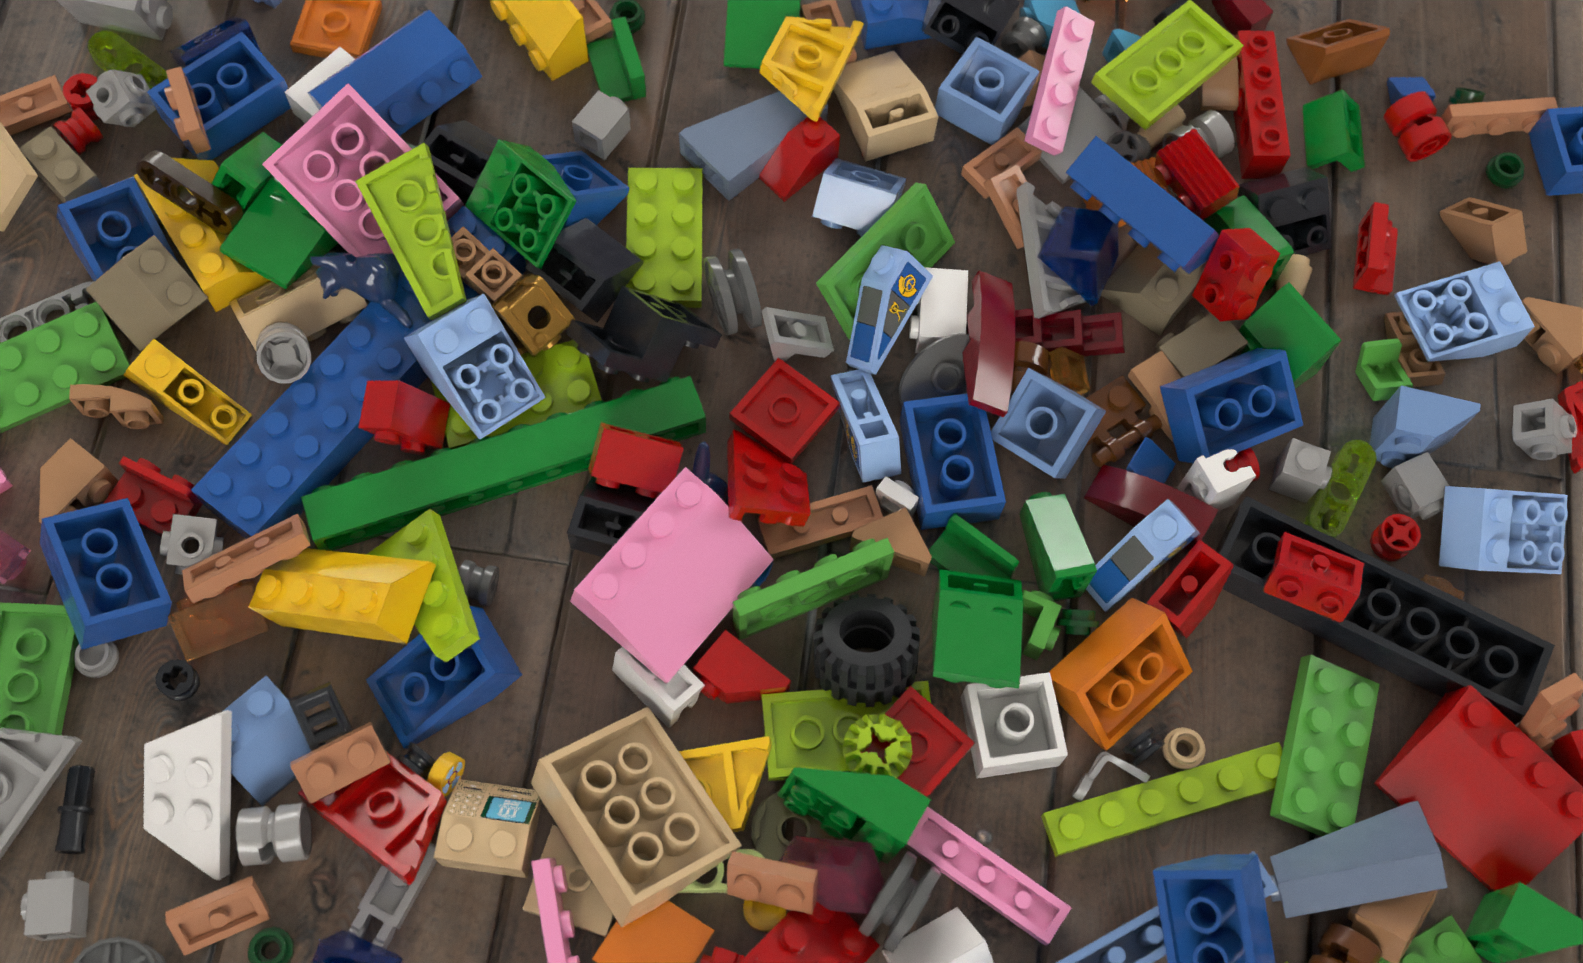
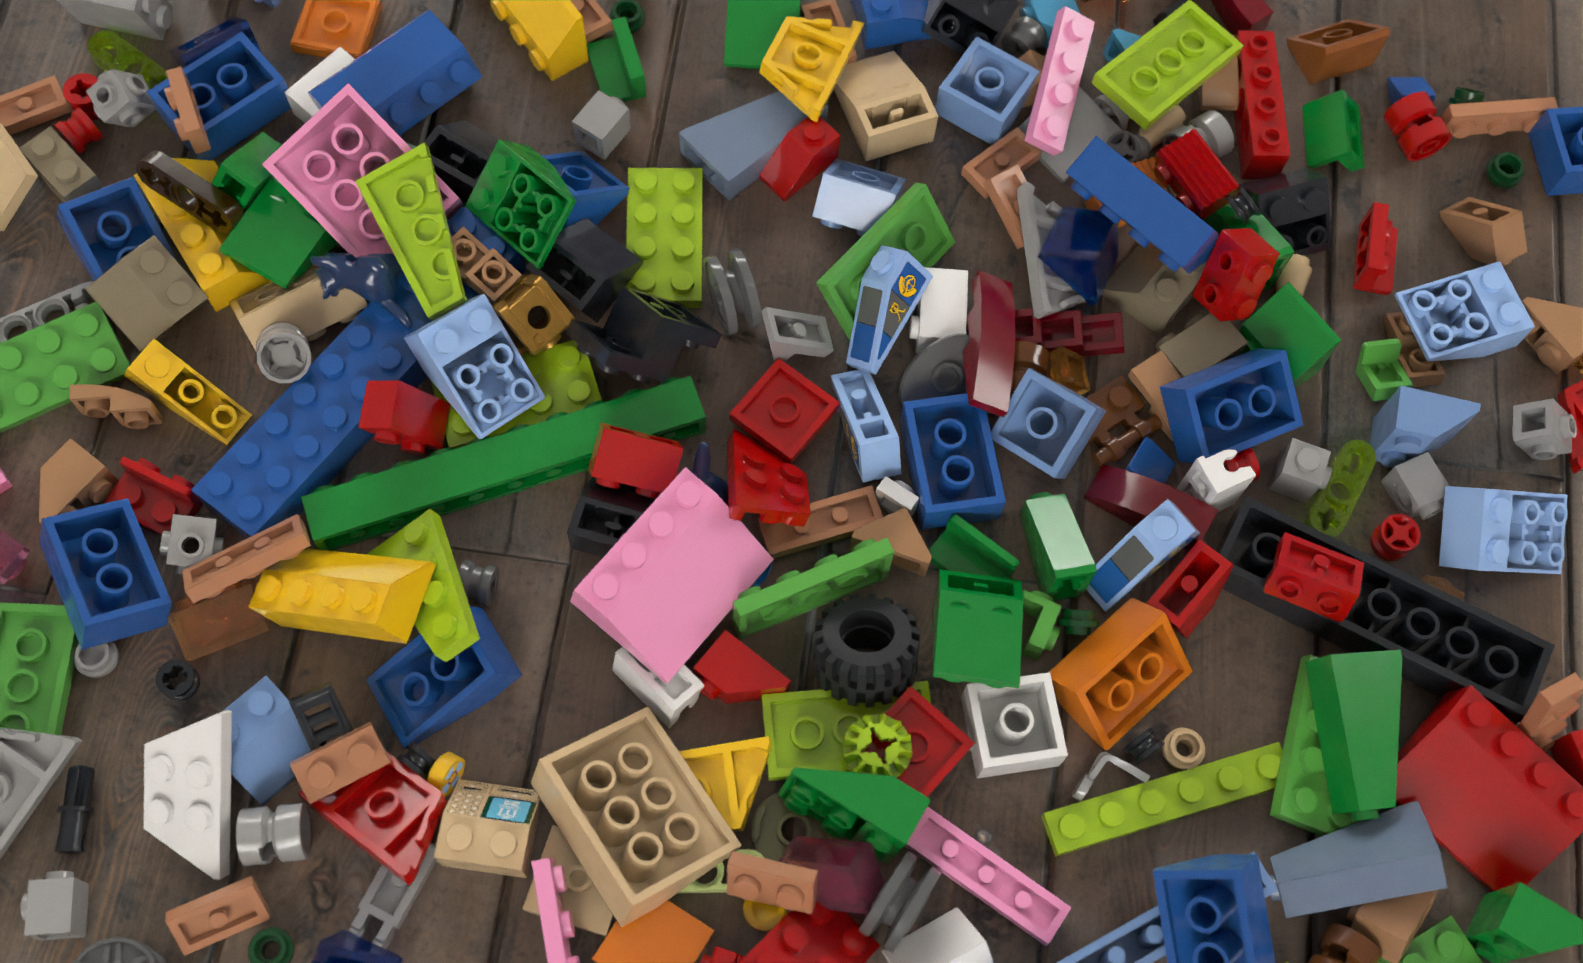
(1243, 205): none -> black bush
(1358, 728): none -> green slope

